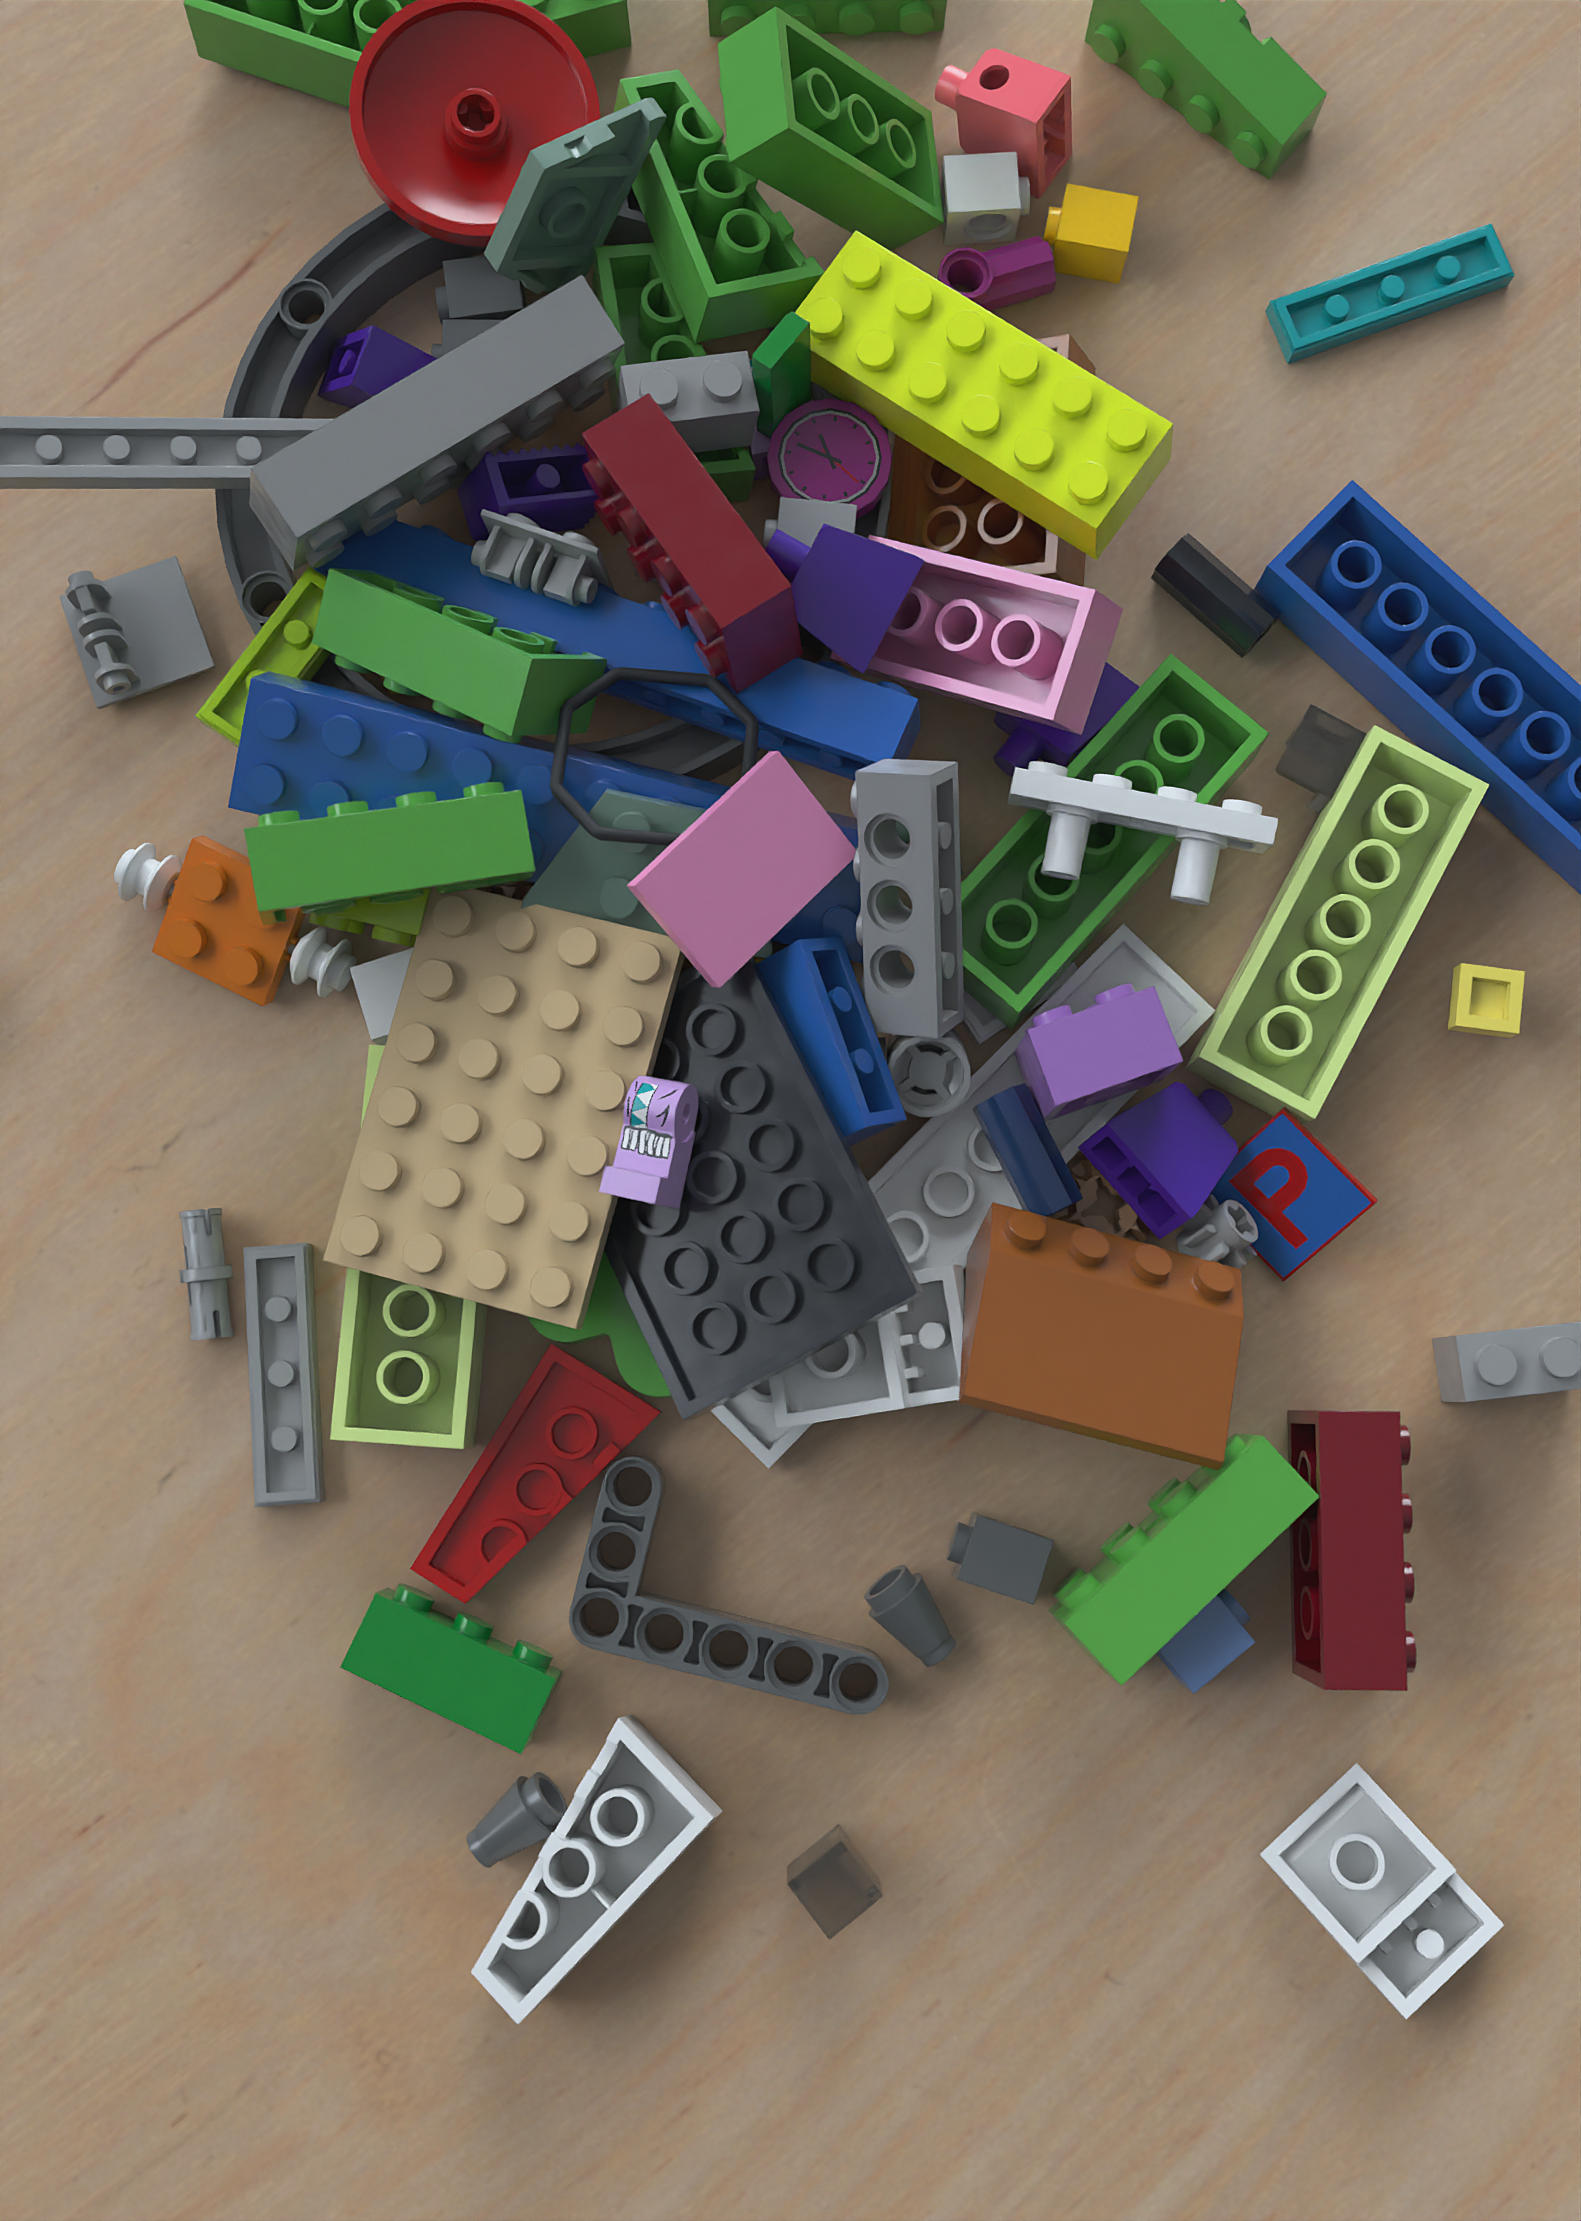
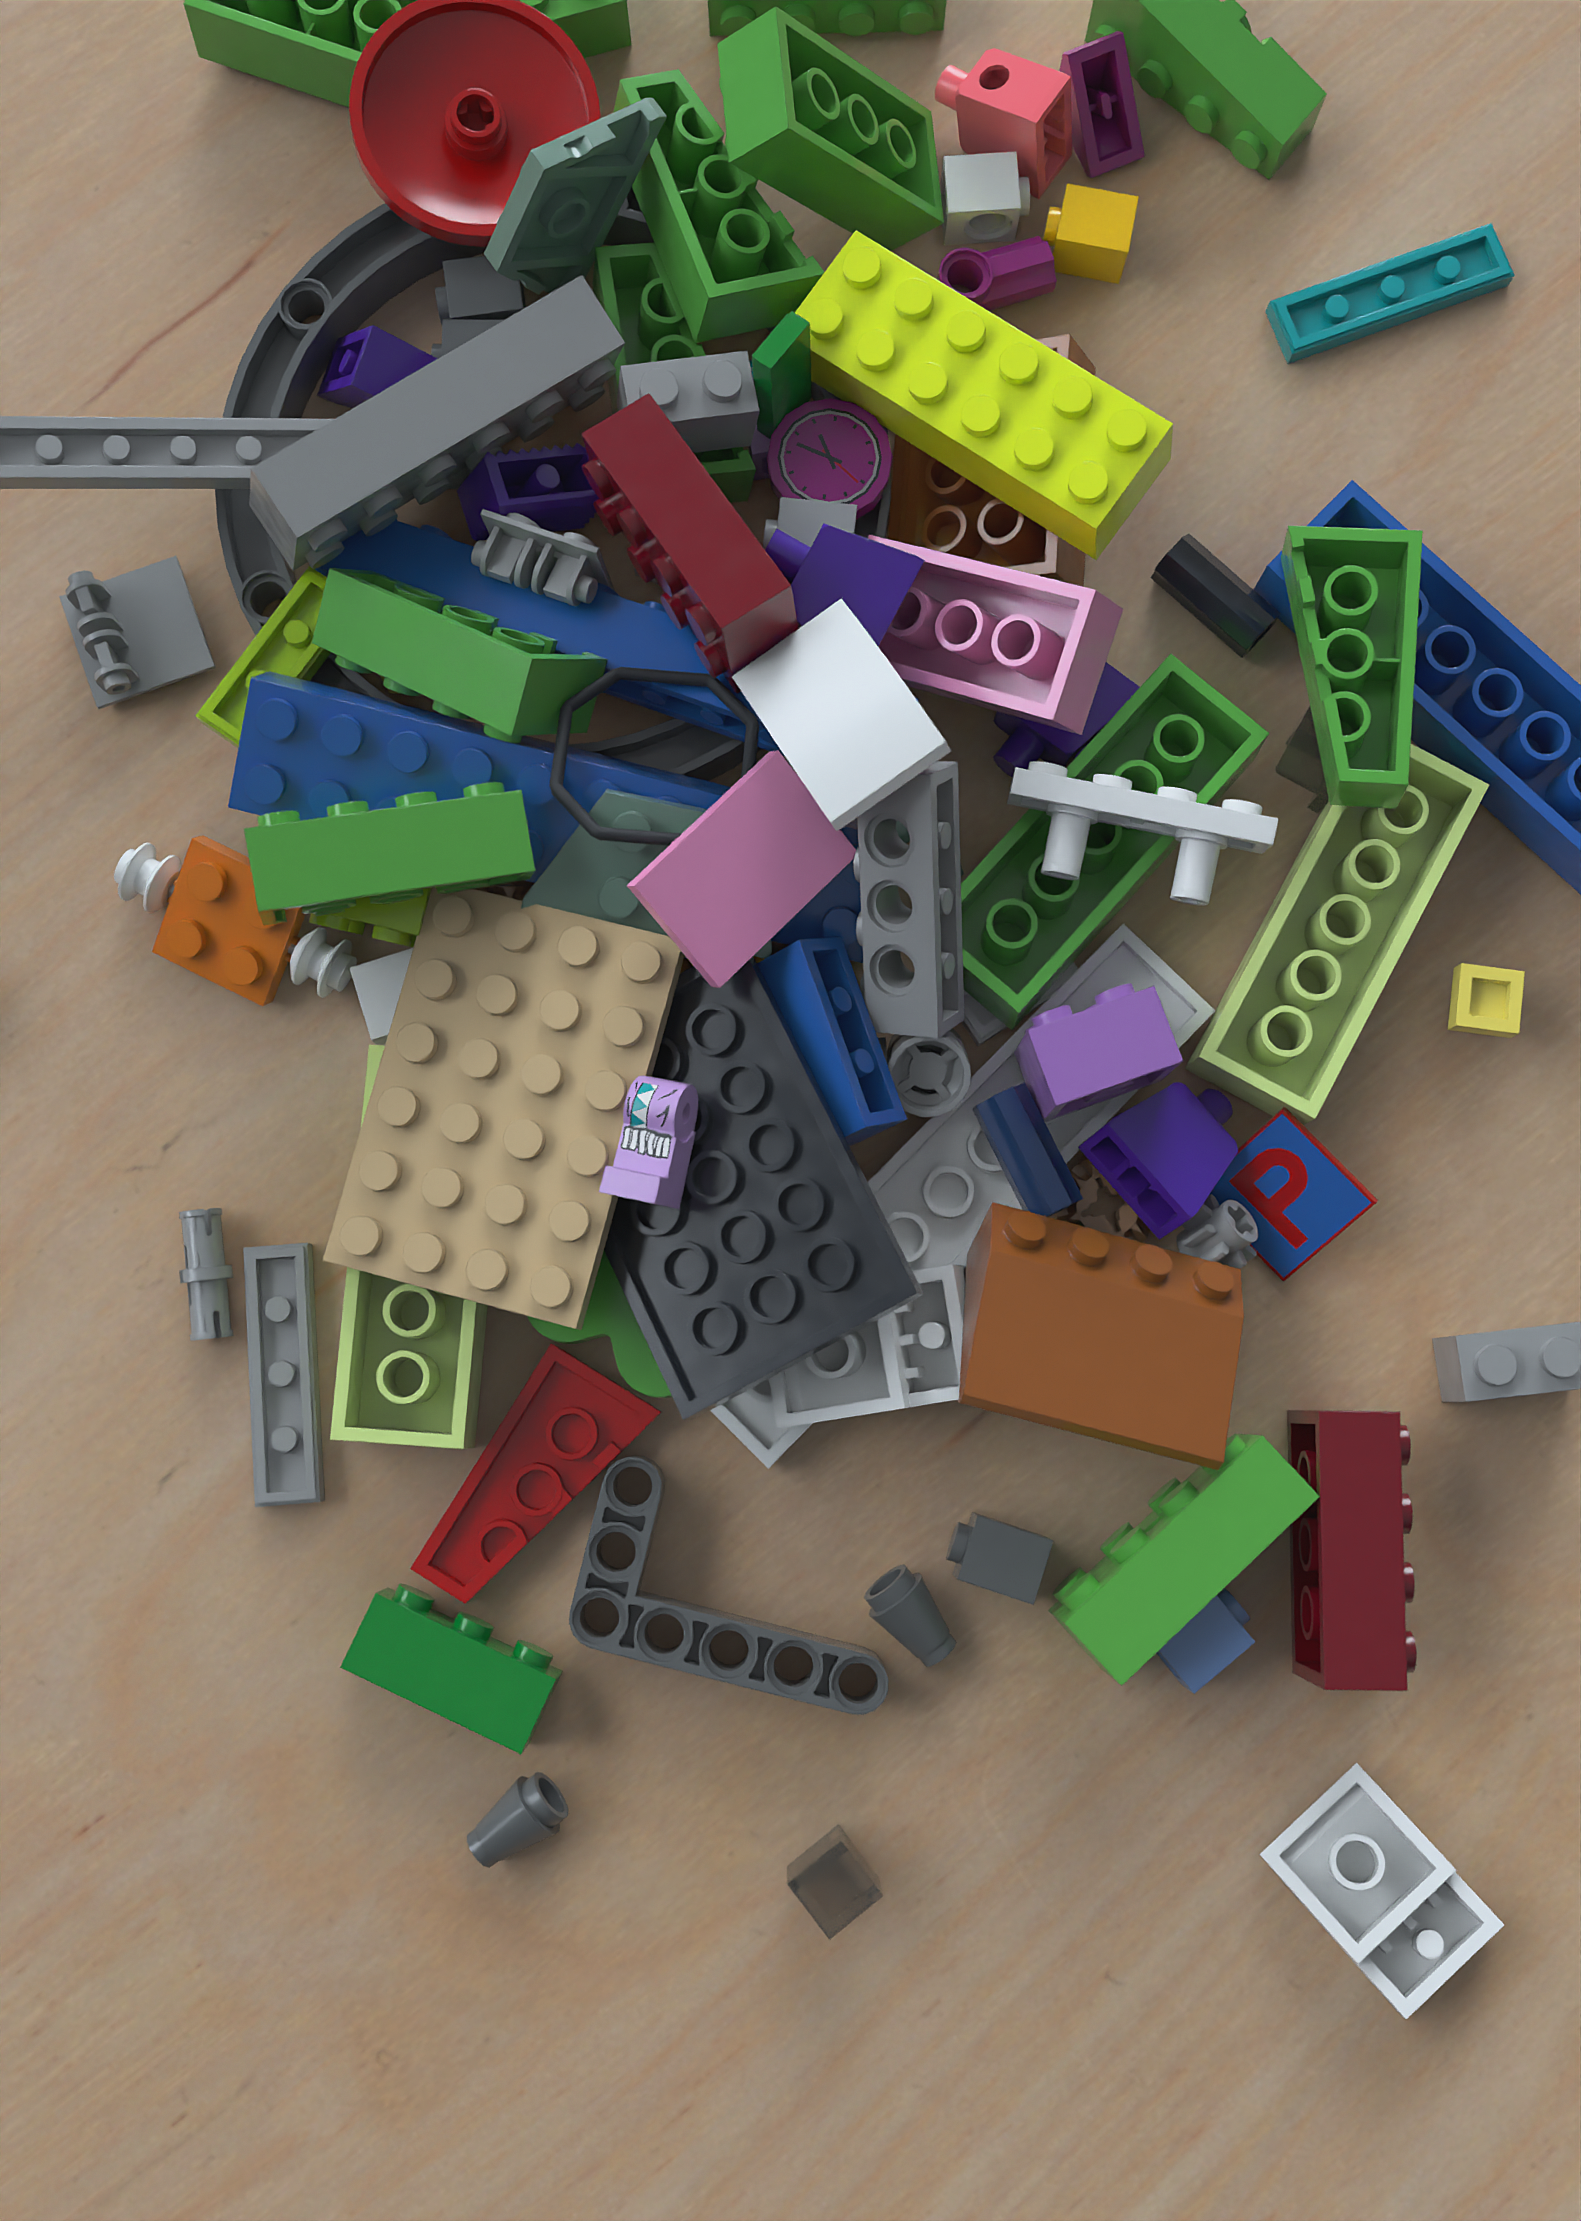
(608, 1850): white wedge -> none
(841, 714): none -> white slope
(1103, 105): none -> magenta slope
(1357, 640): none -> bright green wedge

